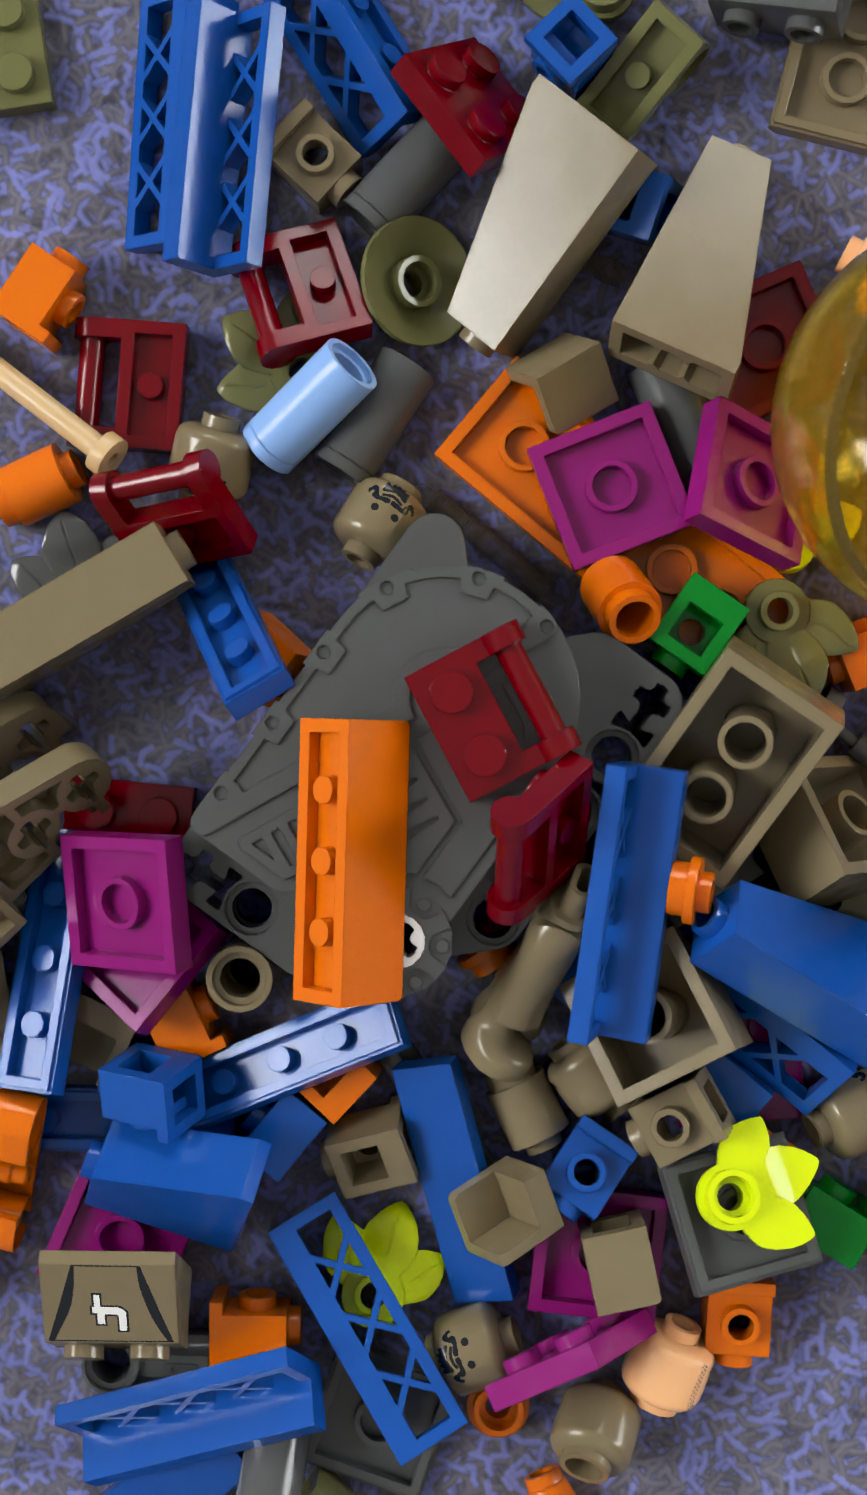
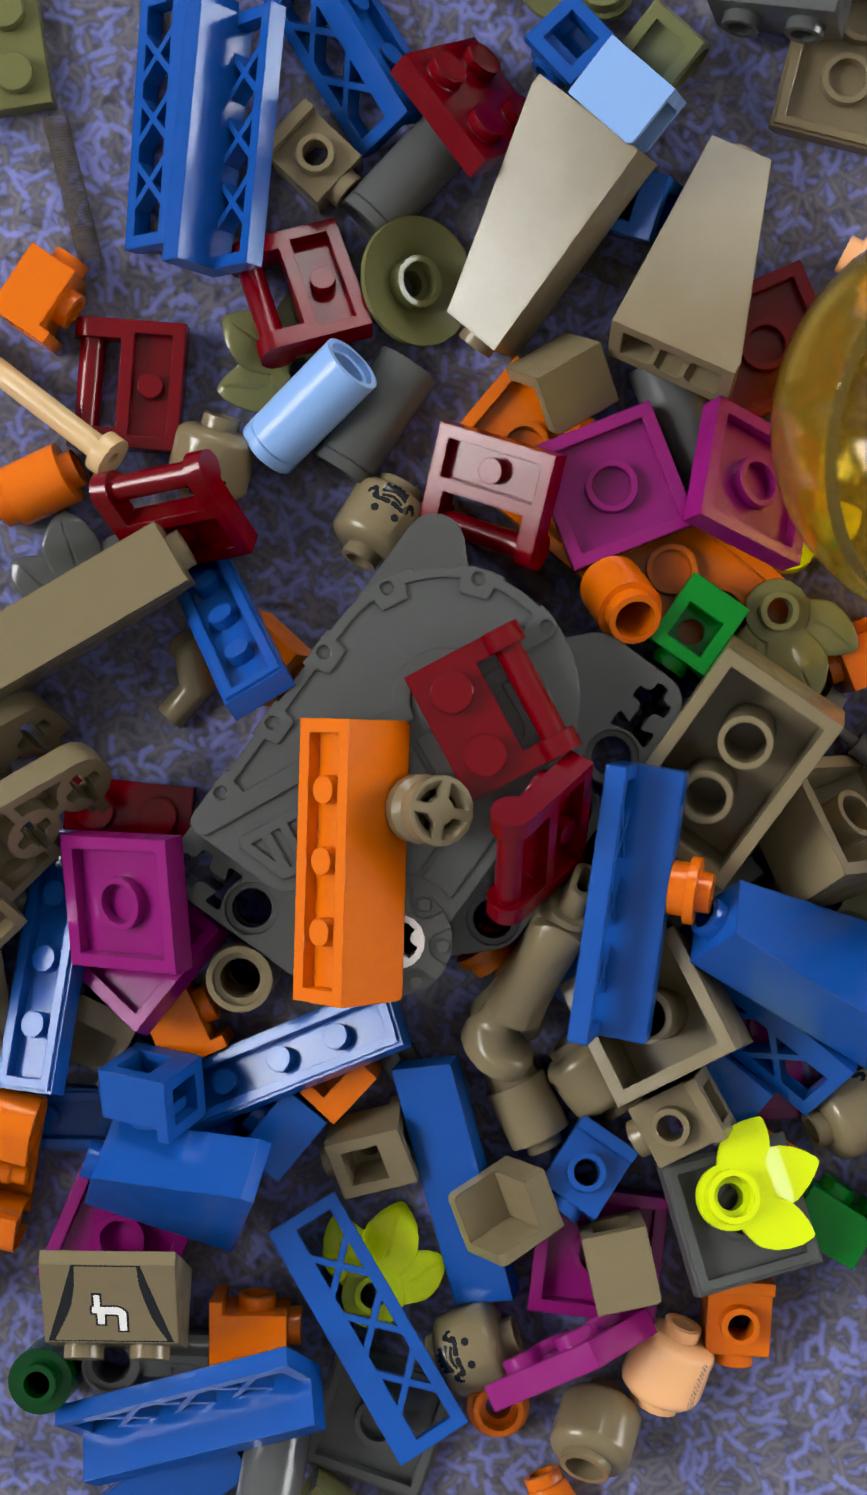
(42, 1379): none -> dark green brick
(64, 188): none -> dark tan piece
(193, 677): none -> dark tan arm
(446, 810): none -> dark tan wheel
(500, 475): none -> plate
(627, 95): none -> light blue panel

